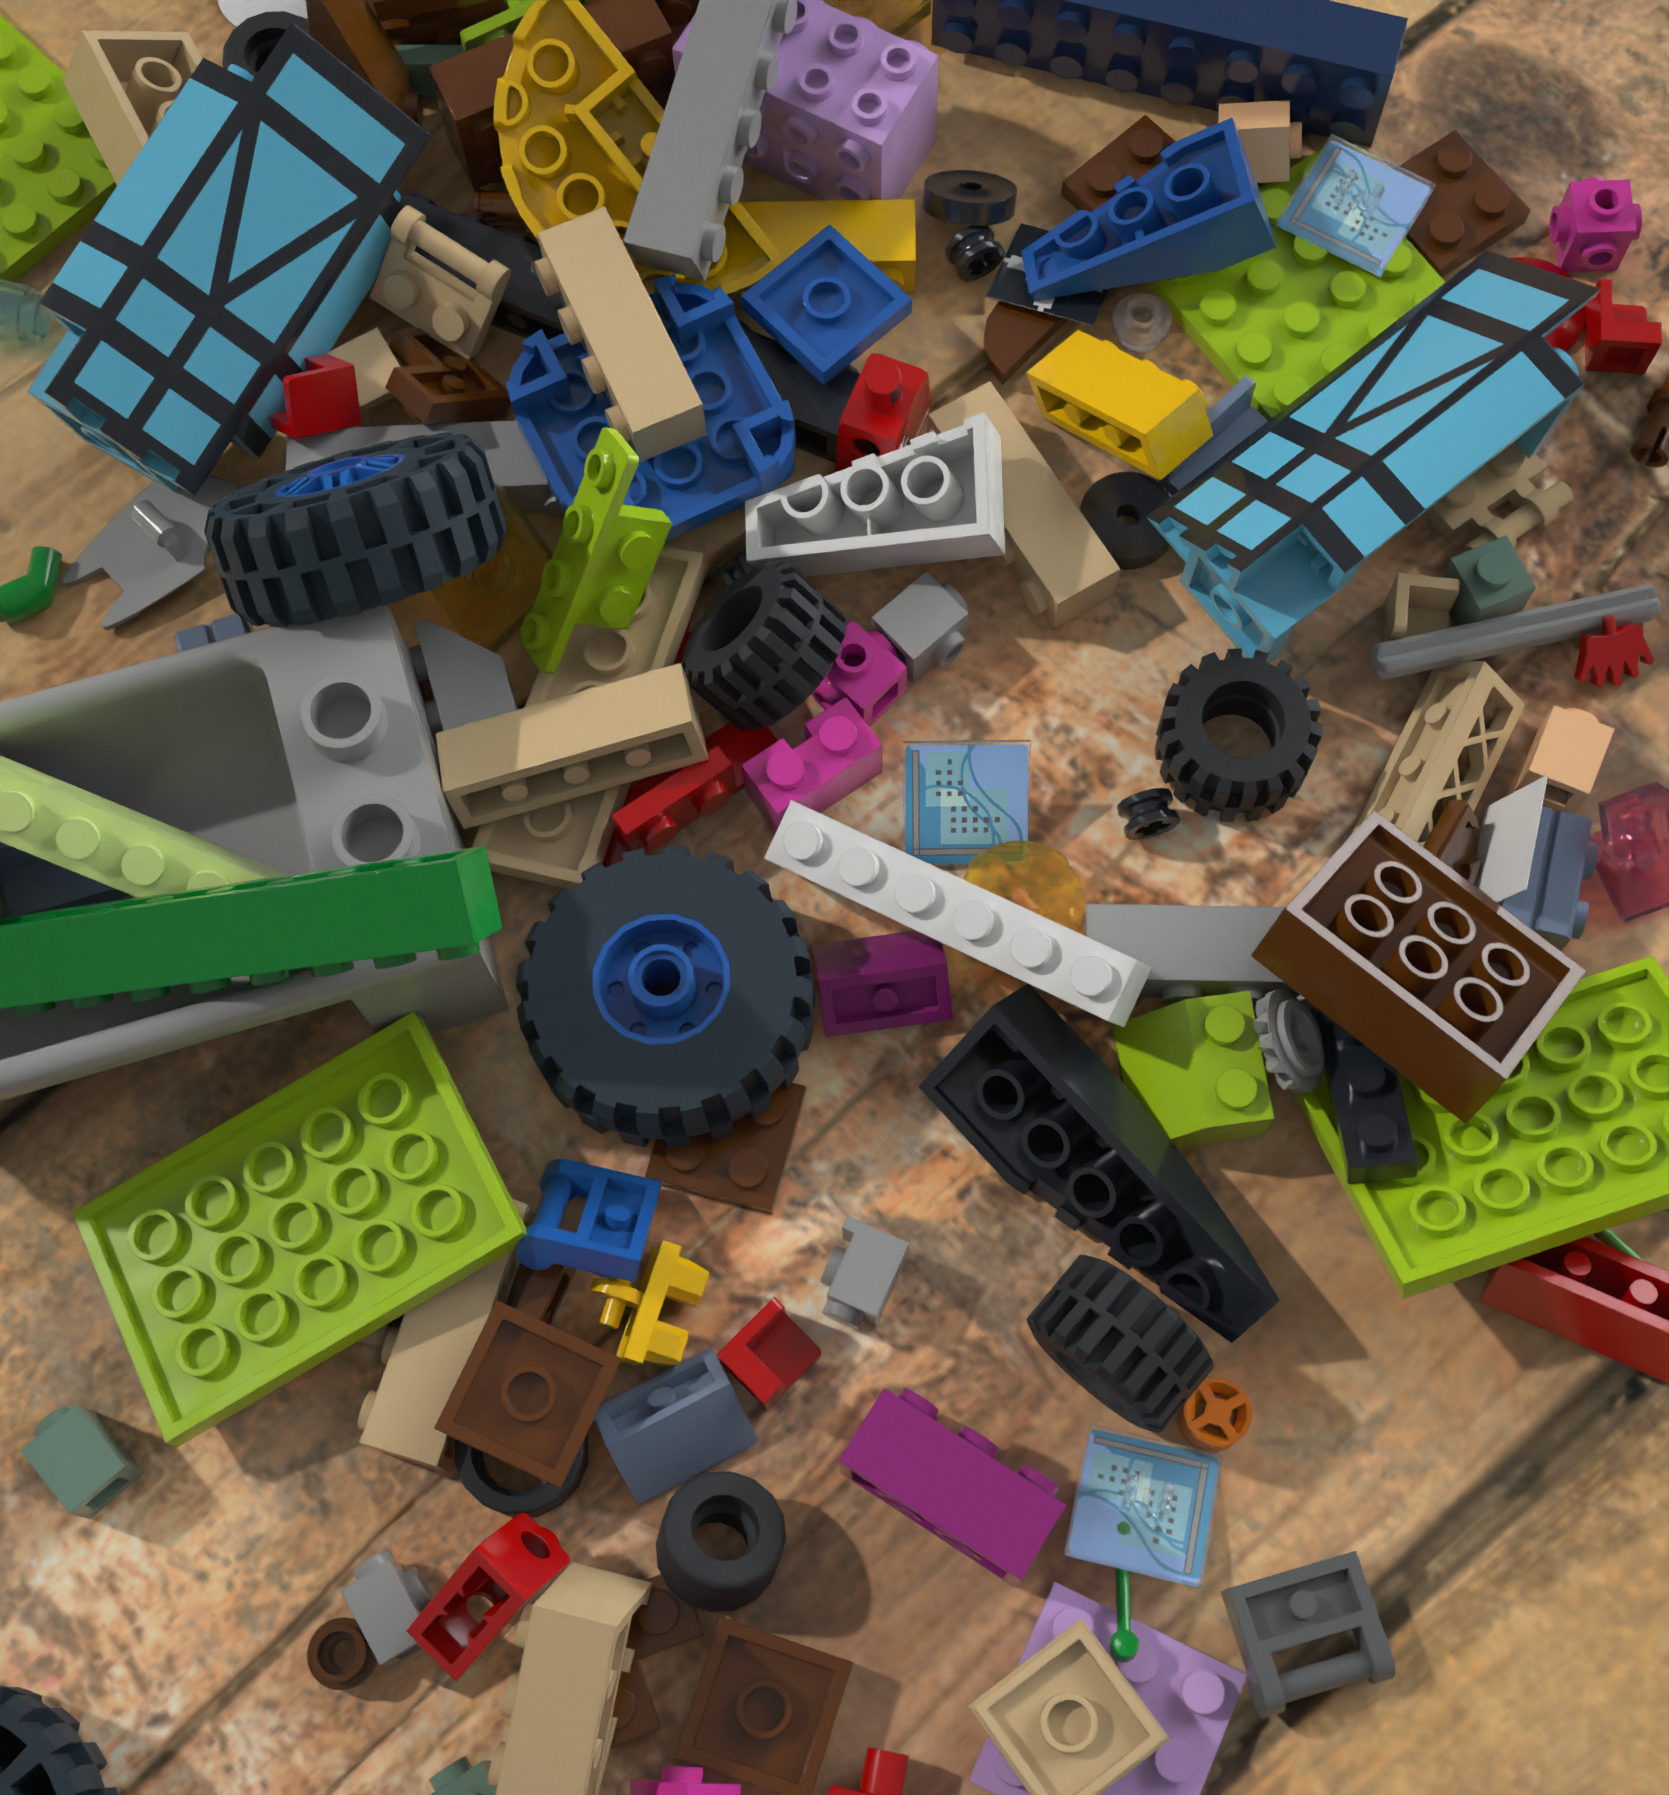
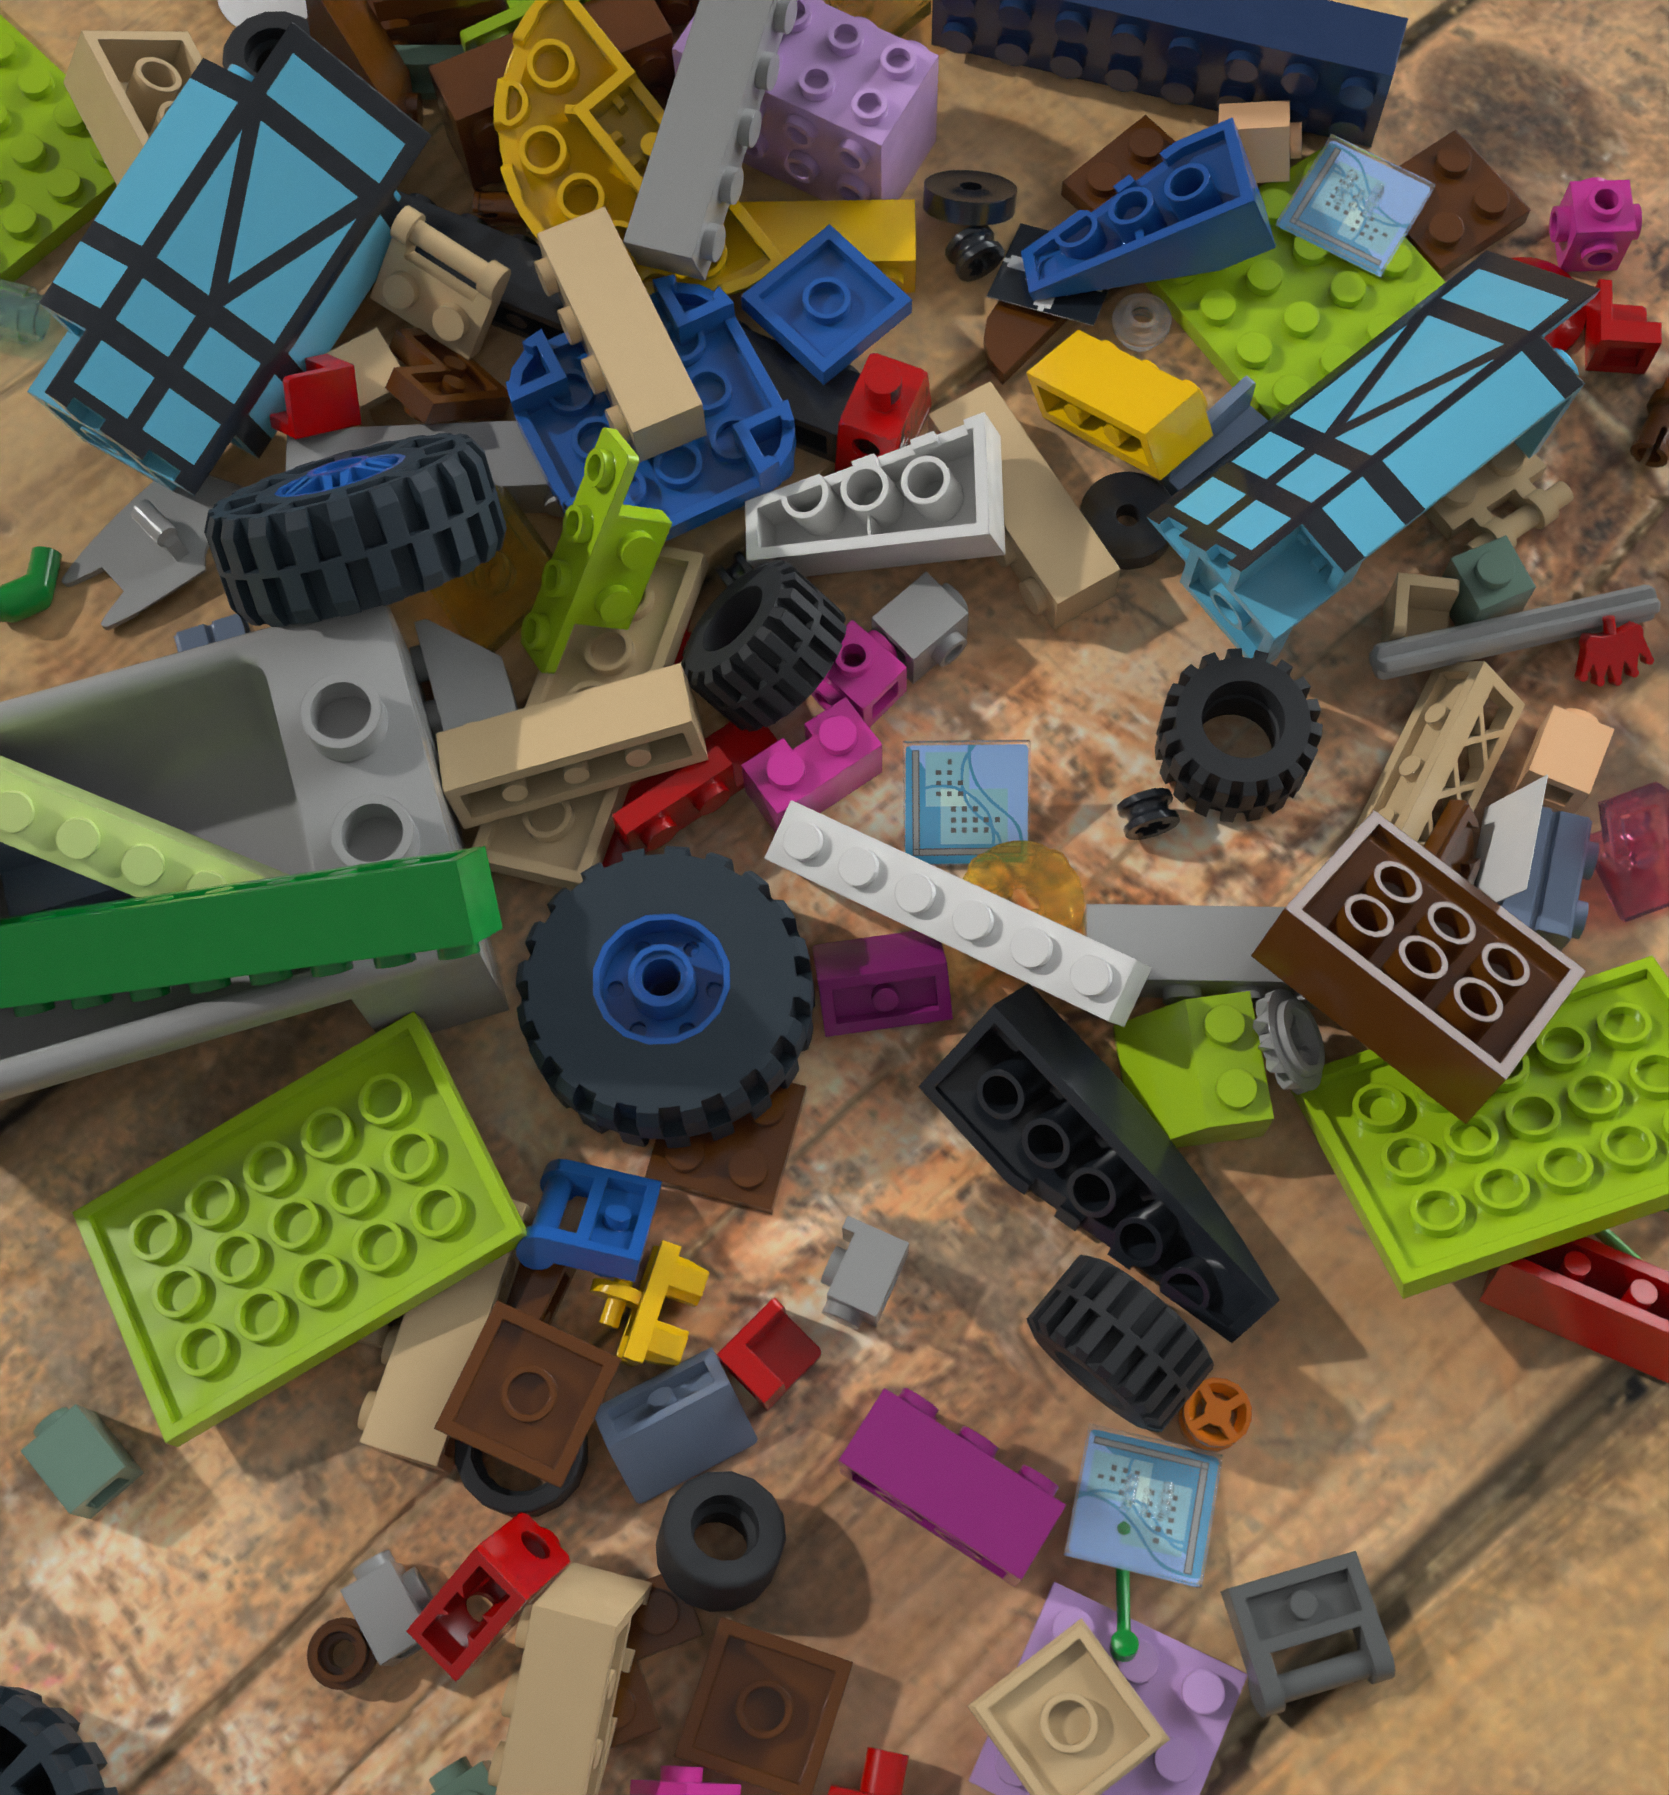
(1366, 1108): black plate -> none

